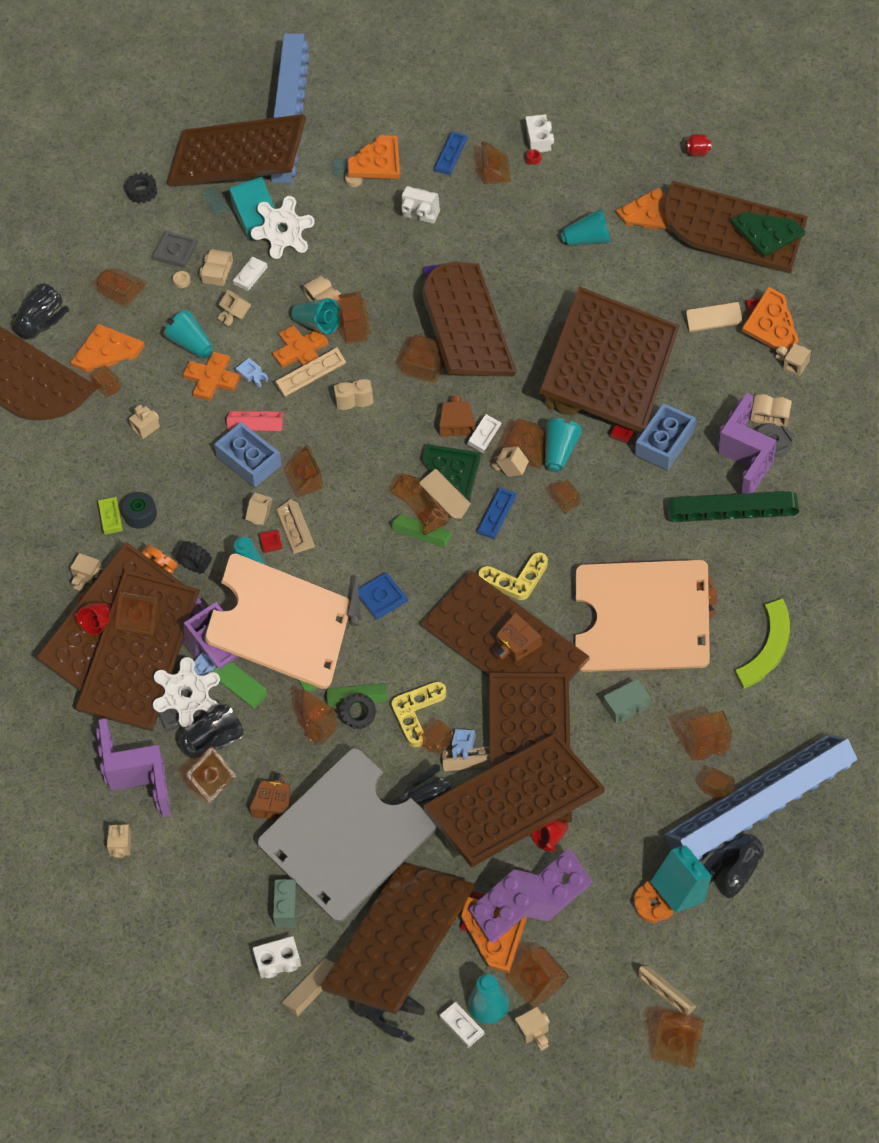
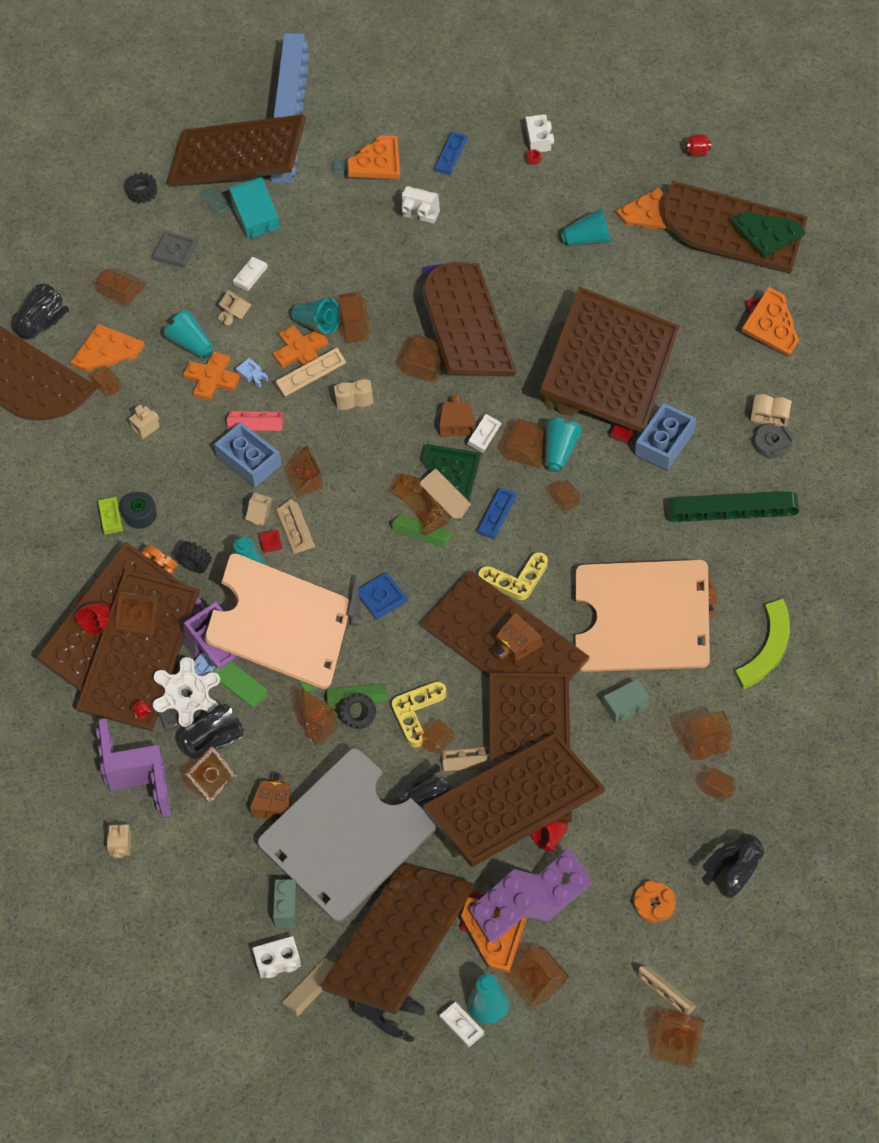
(85, 570): tan brick -> none
(141, 709): none -> red plate
(181, 279): tan tile -> none
(216, 267): tan brick -> none
(287, 216): white plate -> none
(320, 289): tan brick -> none
(352, 181): tan tile -> none
(463, 741): light blue plate -> none
(495, 165): clear orange slope -> none
(511, 461): tan brick -> none
(533, 1027): tan brick -> none
(682, 879): teal slope -> none
(713, 317): tan slope -> none
(746, 445): medium lavender bracket -> none
(763, 796): brick -> none
(795, 359): tan brick -> none

